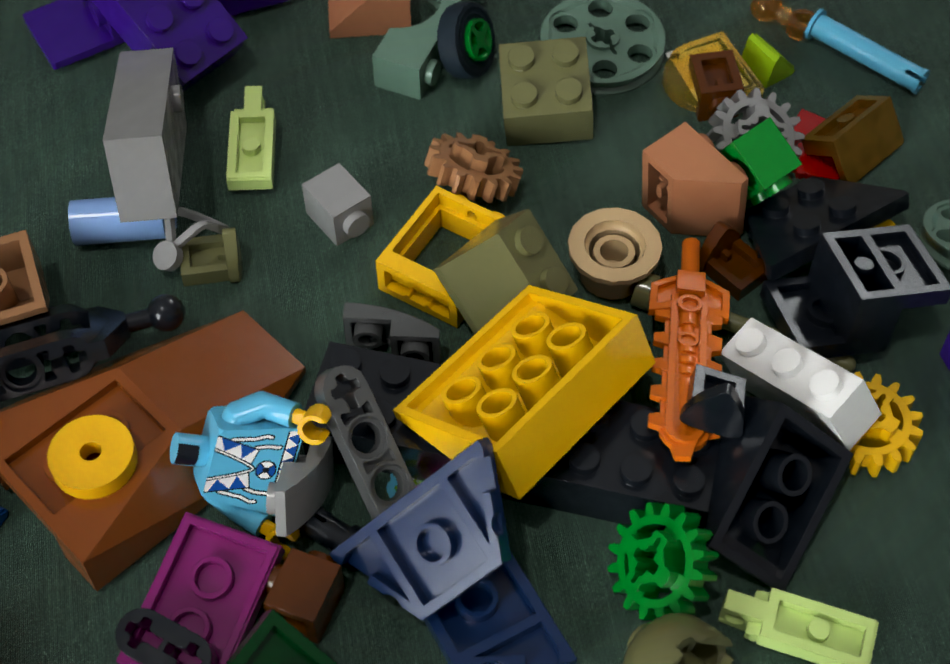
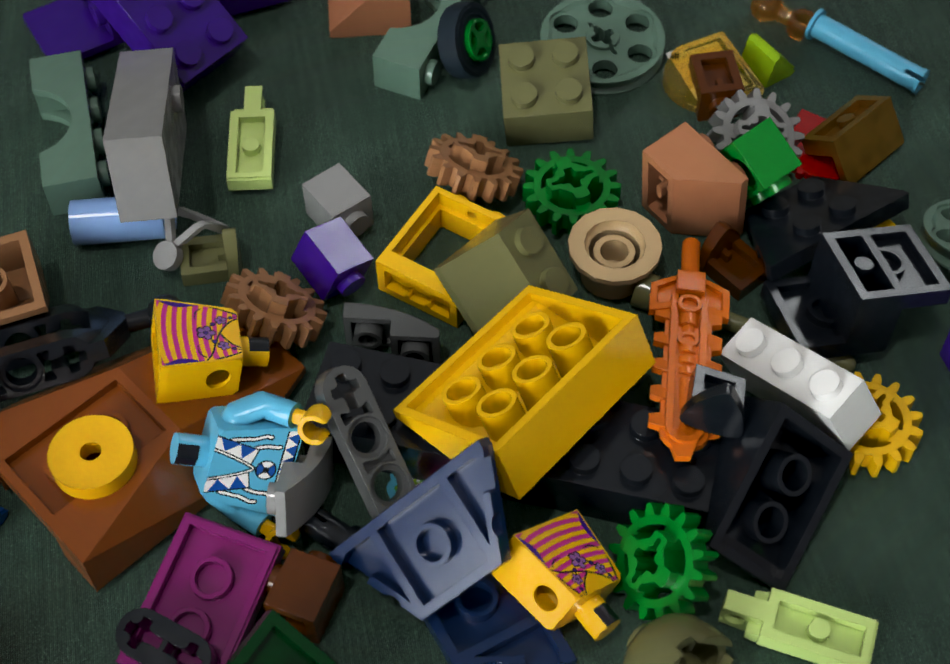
(73, 164): none -> sand green arch
(200, 351): none -> yellow torso
(274, 307): none -> medium nougat gear
(332, 259): none -> dark purple brick
(562, 575): none -> yellow torso
(569, 189): none -> green gear

